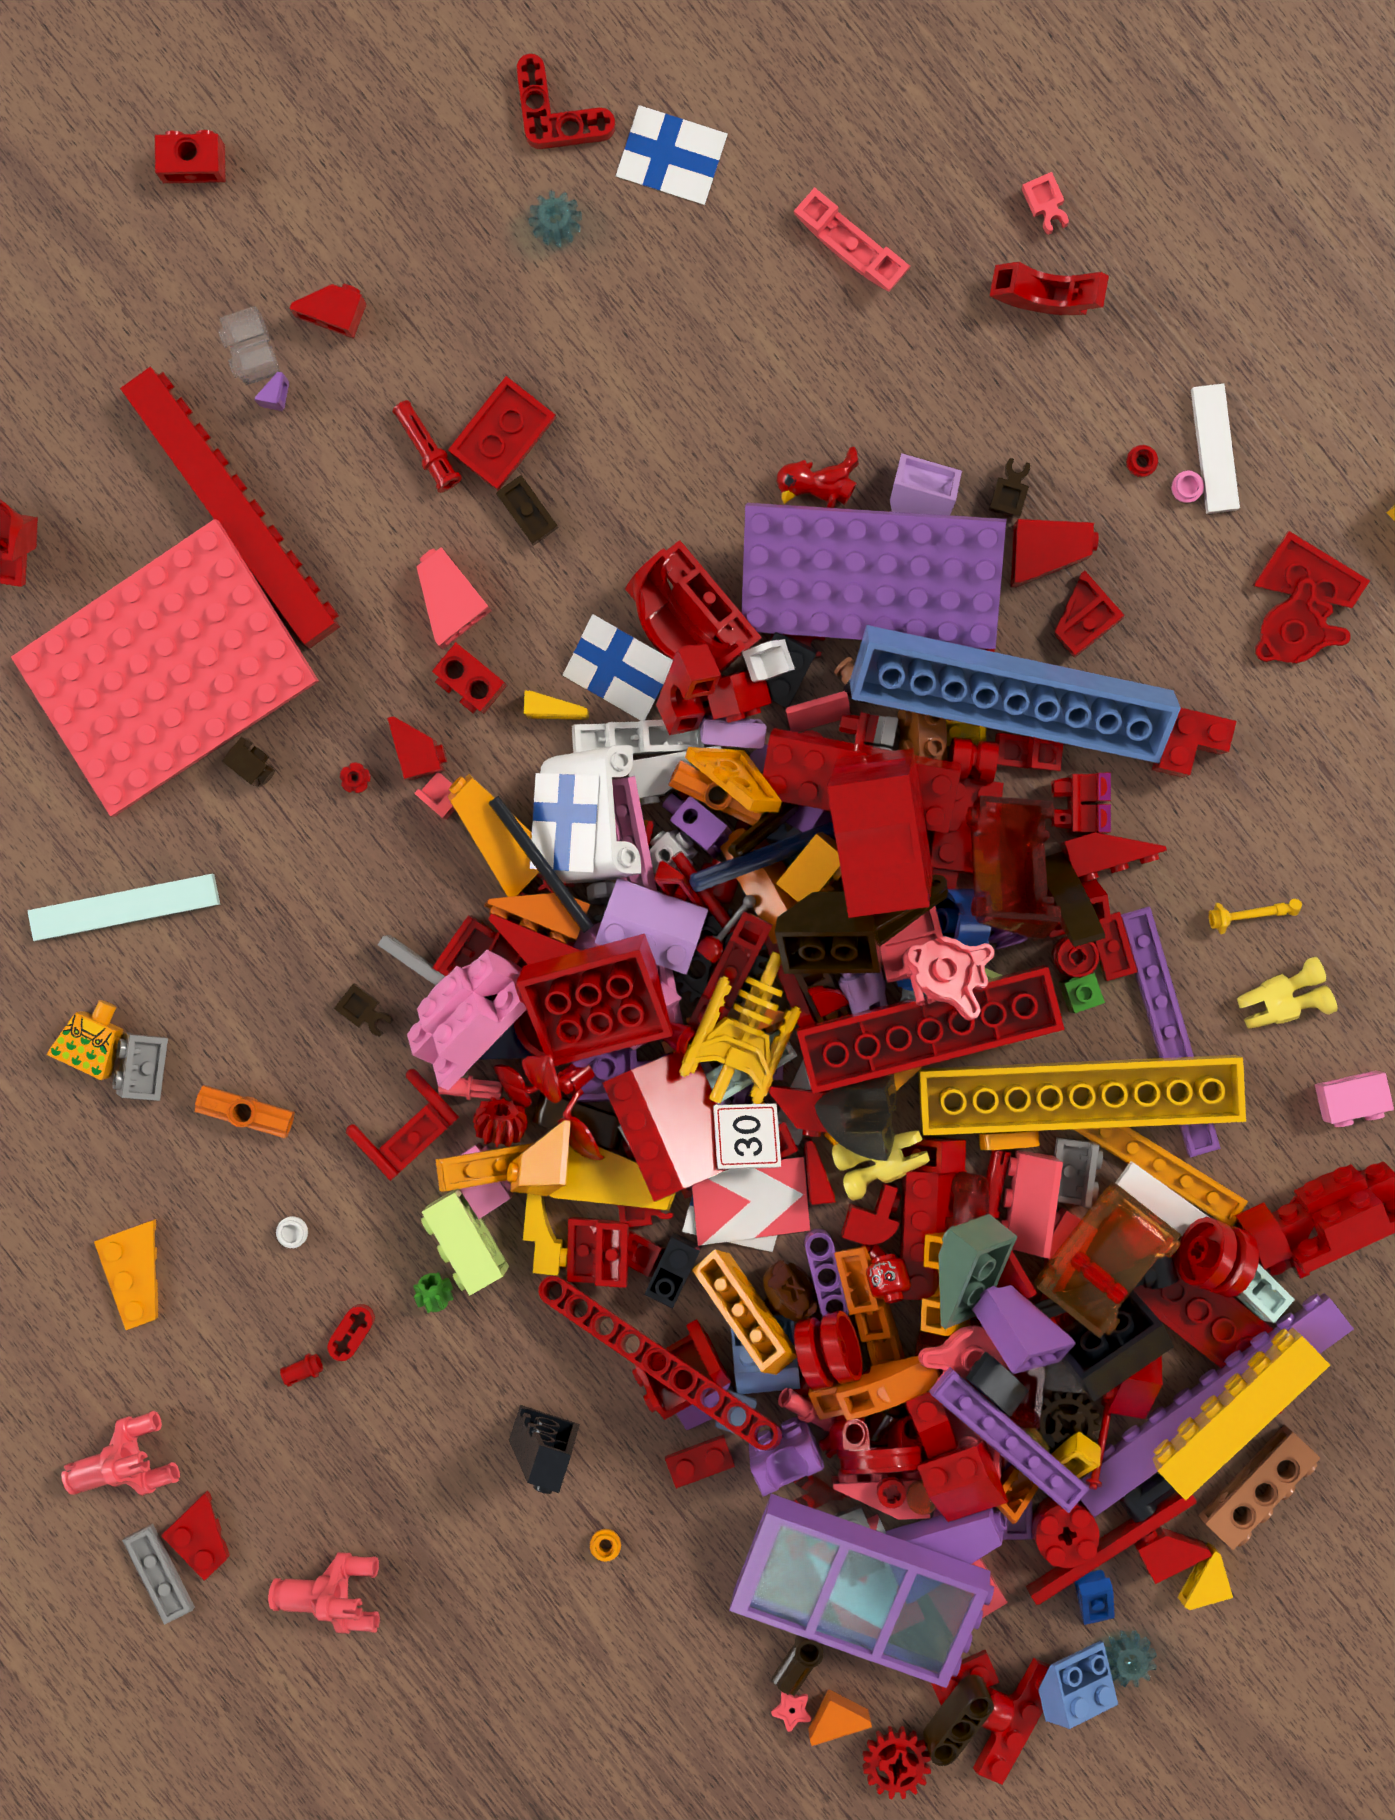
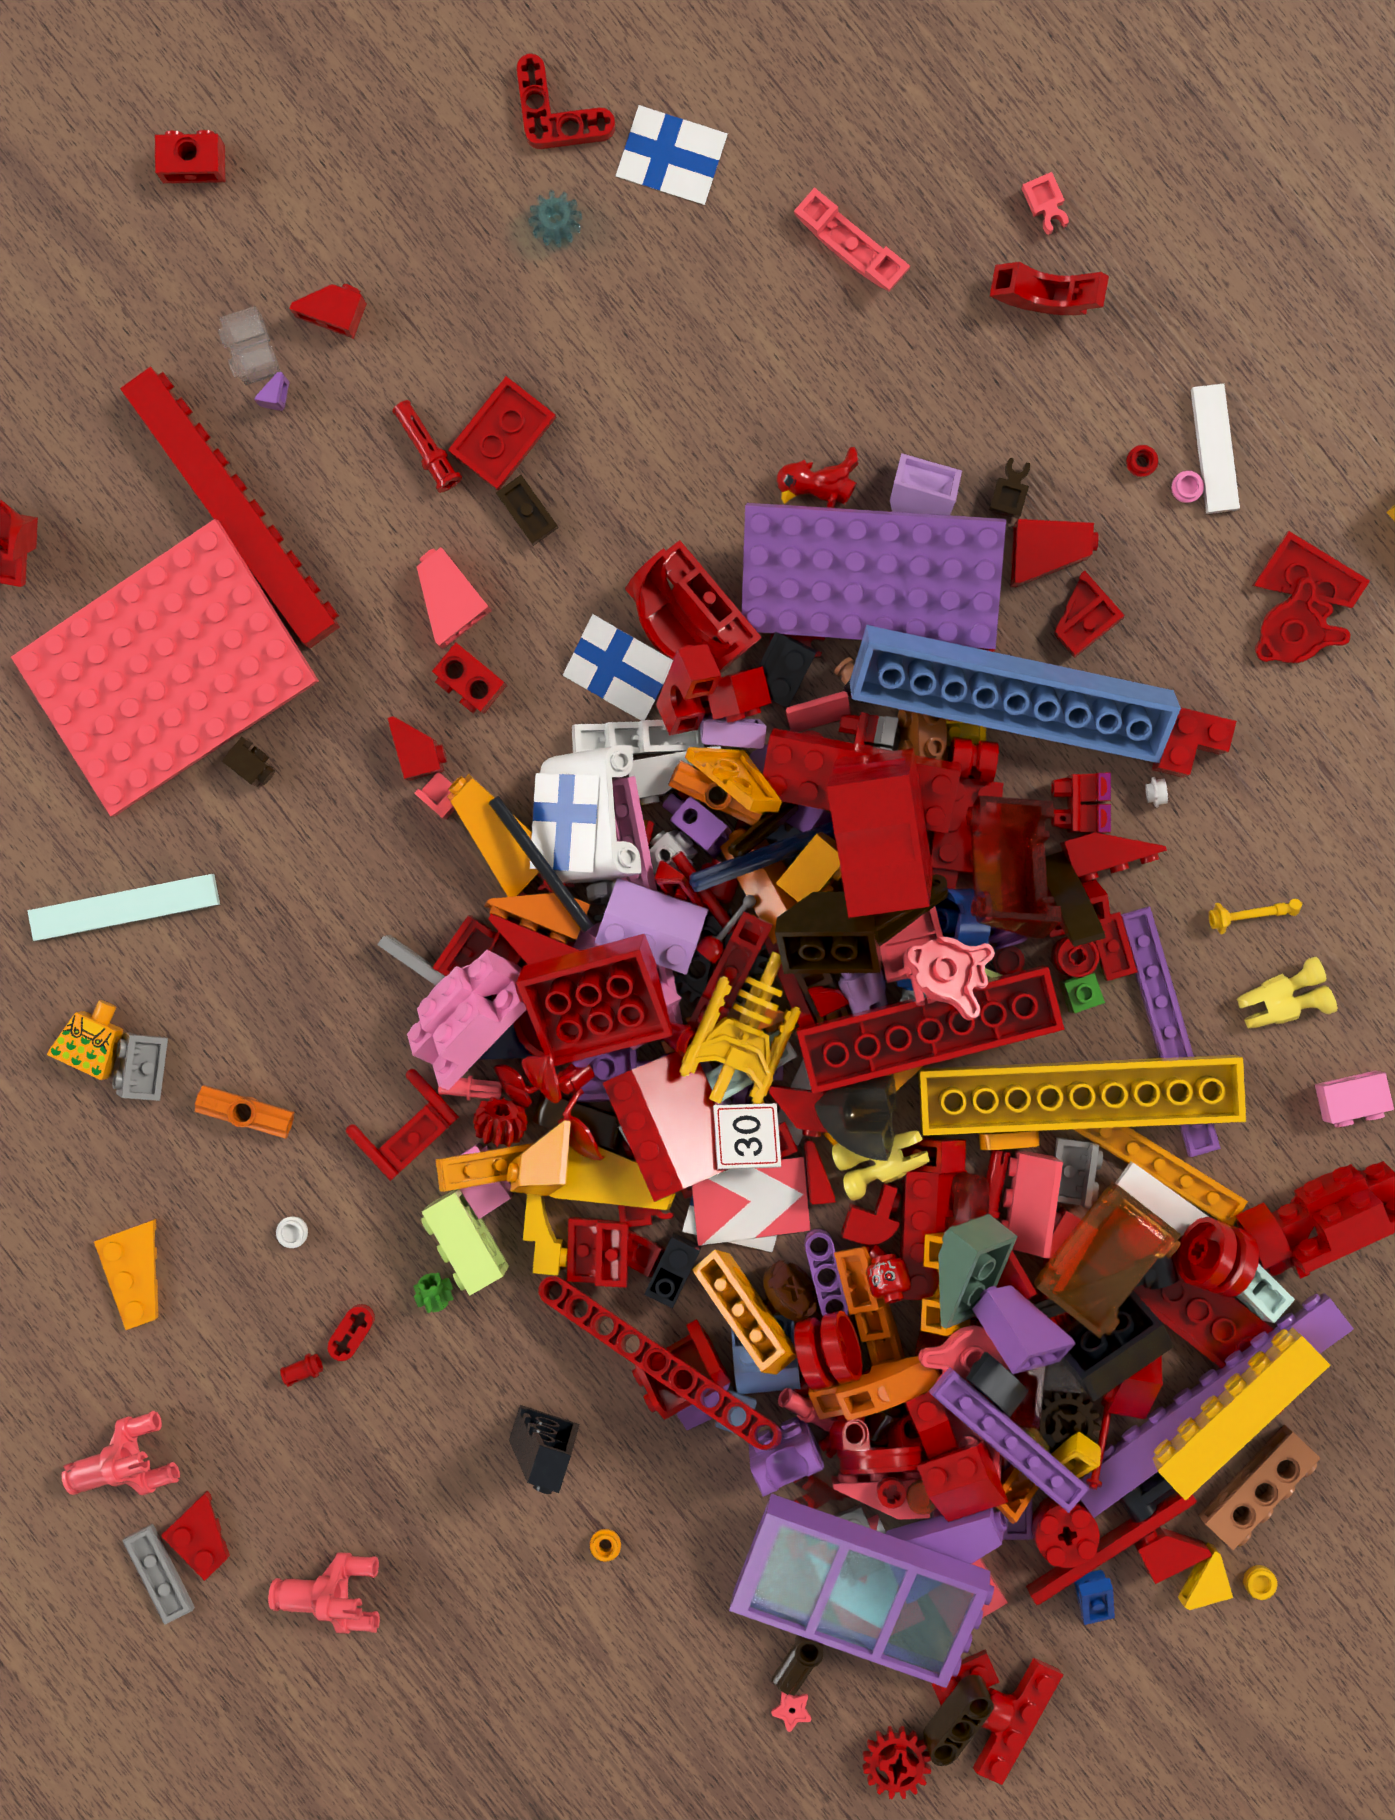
(359, 1008): dark brown plate -> none
(360, 784): red plate -> none
(546, 707): yellow slope -> none
(699, 1461): red plate -> none
(768, 660): white panel -> none
(837, 1718): orange slope -> none
(1008, 960): none -> red plate
(1029, 752): red slope -> none
(1078, 1687): medium blue slope -> none
(1098, 1277): red axle -> none
(1135, 1668): clear light blue gear -> none
(1157, 792): none -> white plate
(1260, 1582): none -> yellow tile

